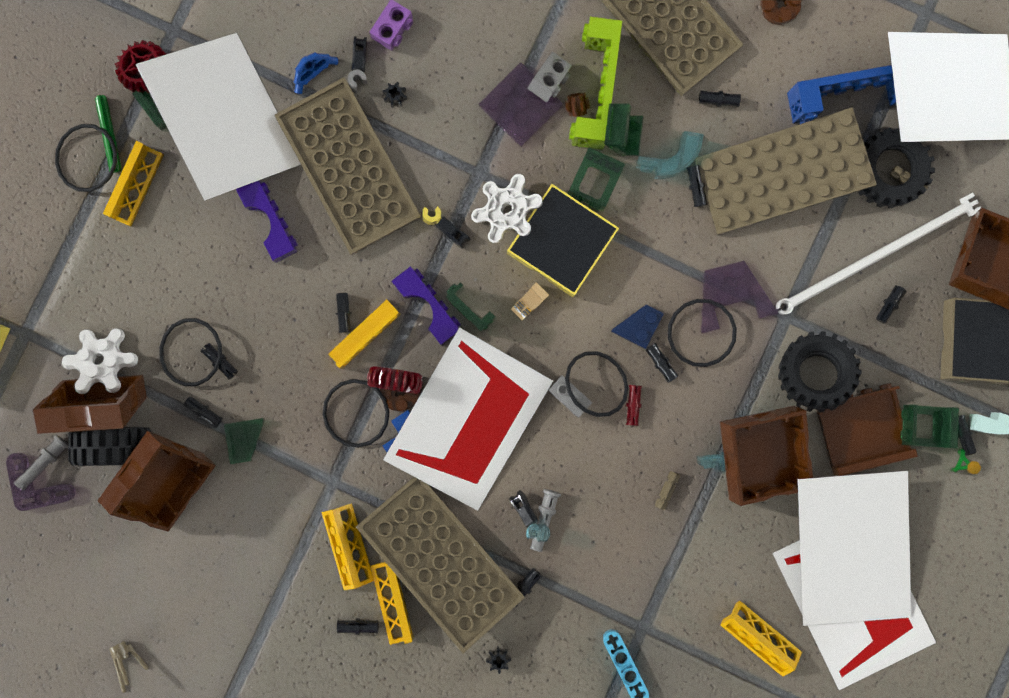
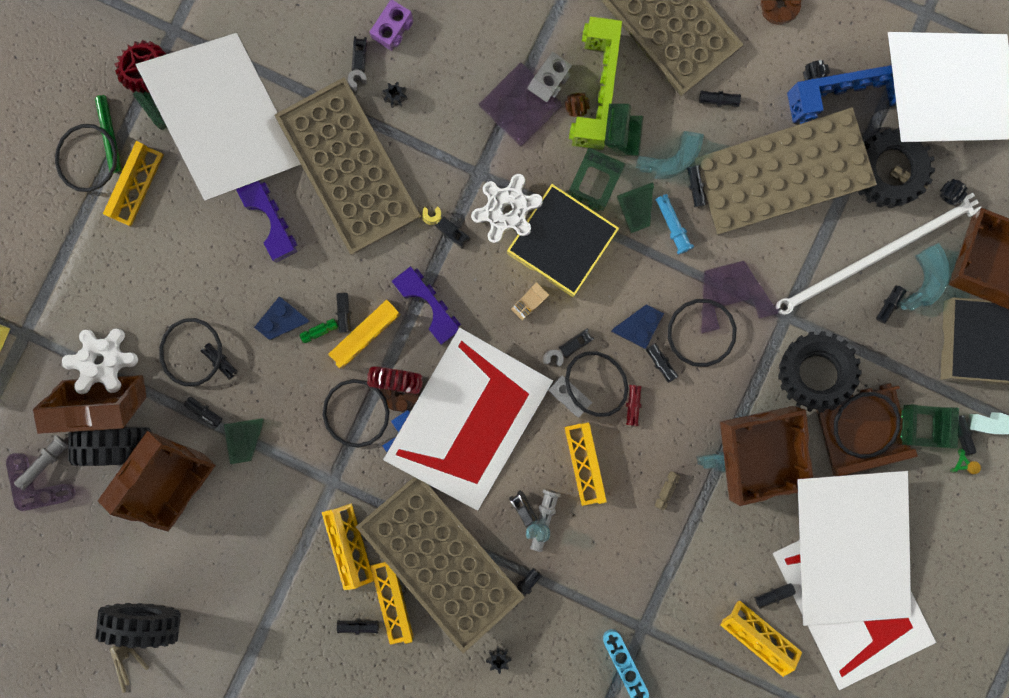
(137, 625): none -> black tyre
(280, 319): none -> dark blue wing
(310, 67): blue piece -> none
(318, 330): none -> green axle
(480, 324): clear green window -> none
(568, 348): none -> black piece
(593, 464): none -> yellow fence
(637, 207): none -> clear green wing
(678, 233): none -> dark azure pin
(775, 595): none -> black axle
(816, 70): none -> black gear
(898, 425): none -> black piece
(936, 276): none -> clear light blue arch
(954, 192): none -> black gear

